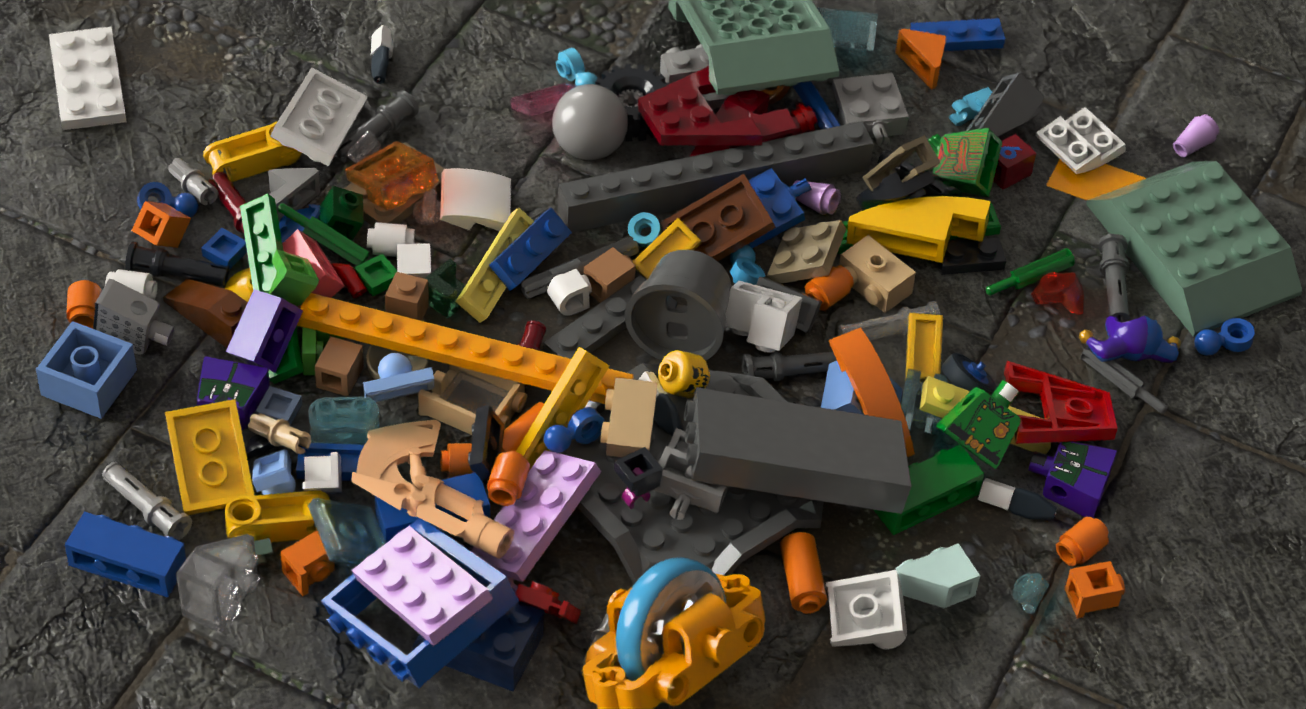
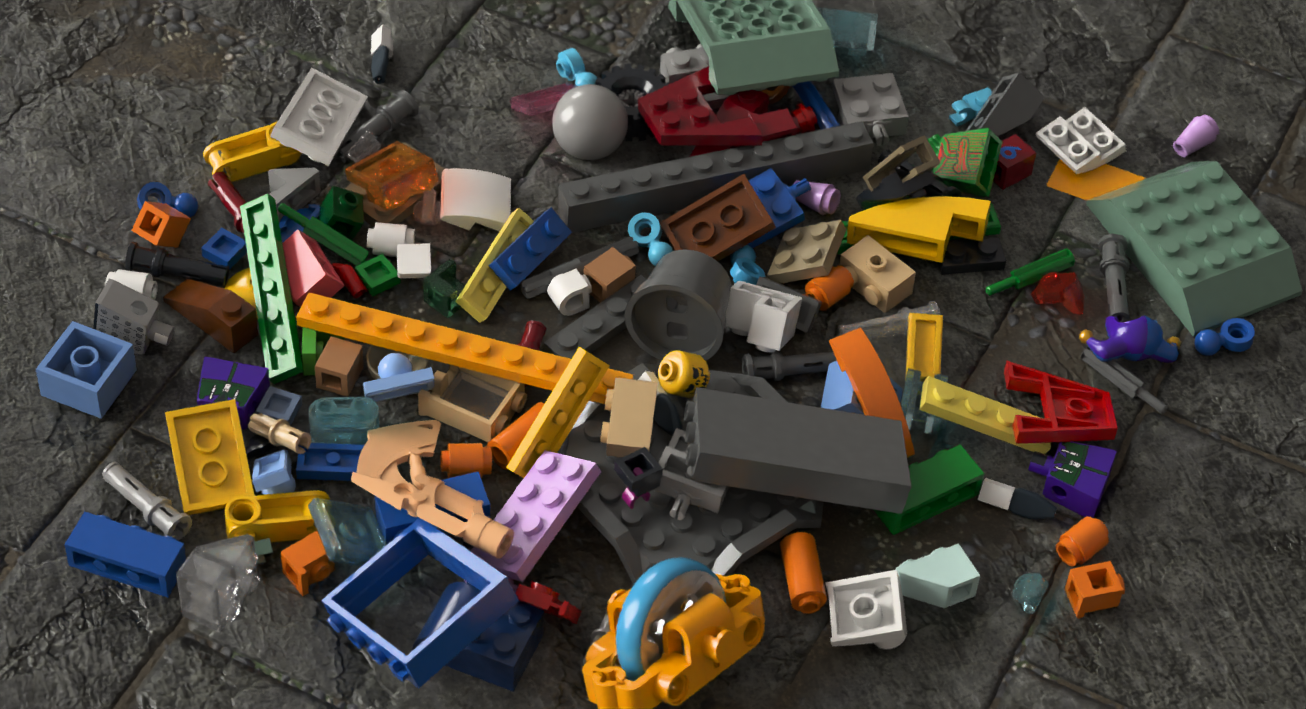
(81, 302): orange brick -> none
(87, 78): white plate -> none
(193, 181): light grey axle -> none
(264, 330): brick -> none
(294, 277): bright green slope -> none
(323, 473): white panel -> none
(407, 296): medium nougat brick -> none
(422, 585): plate -> none
(486, 442): black plate -> none
(507, 478): orange brick -> none
(583, 426): blue plate -> none
(674, 238): yellow tile -> none
(922, 53): orange slope -> none
(966, 33): blue plate -> none
(967, 374): black wheel -> none
(983, 423): green torso -> none

